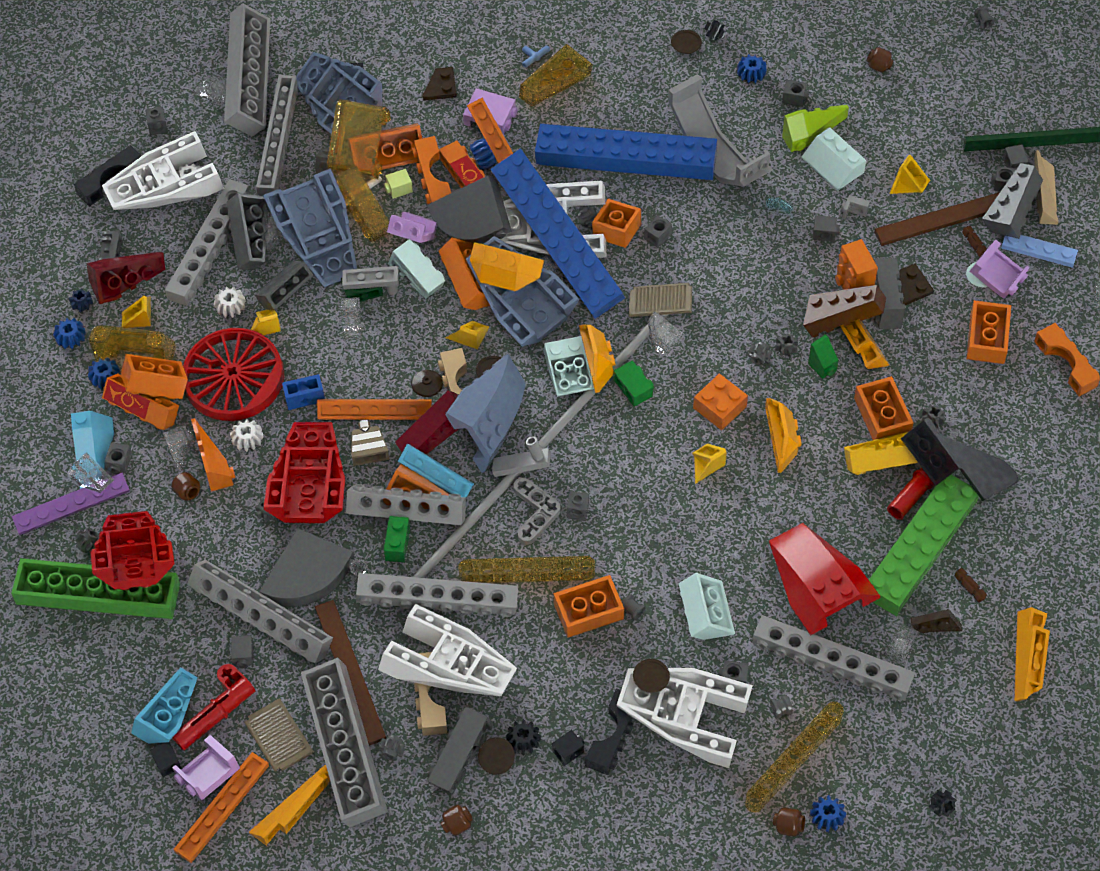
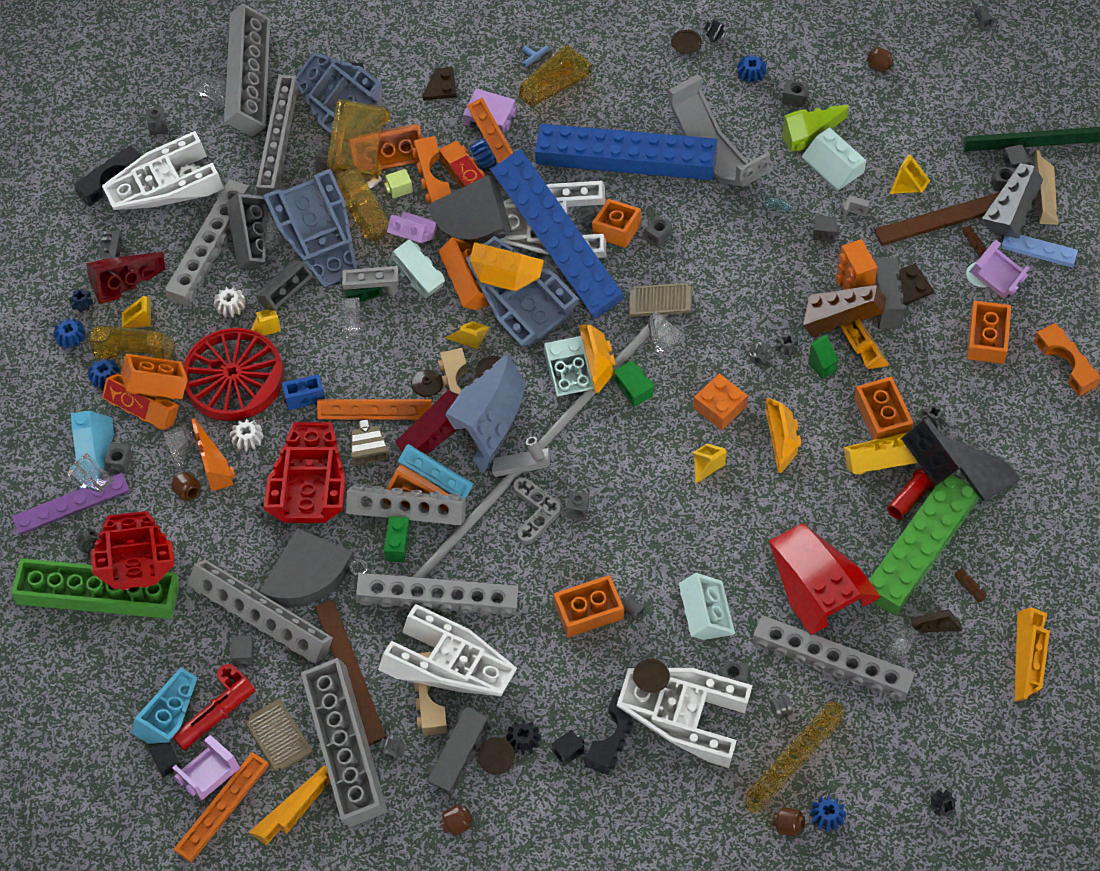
(536, 573): clear yellow beam -> none

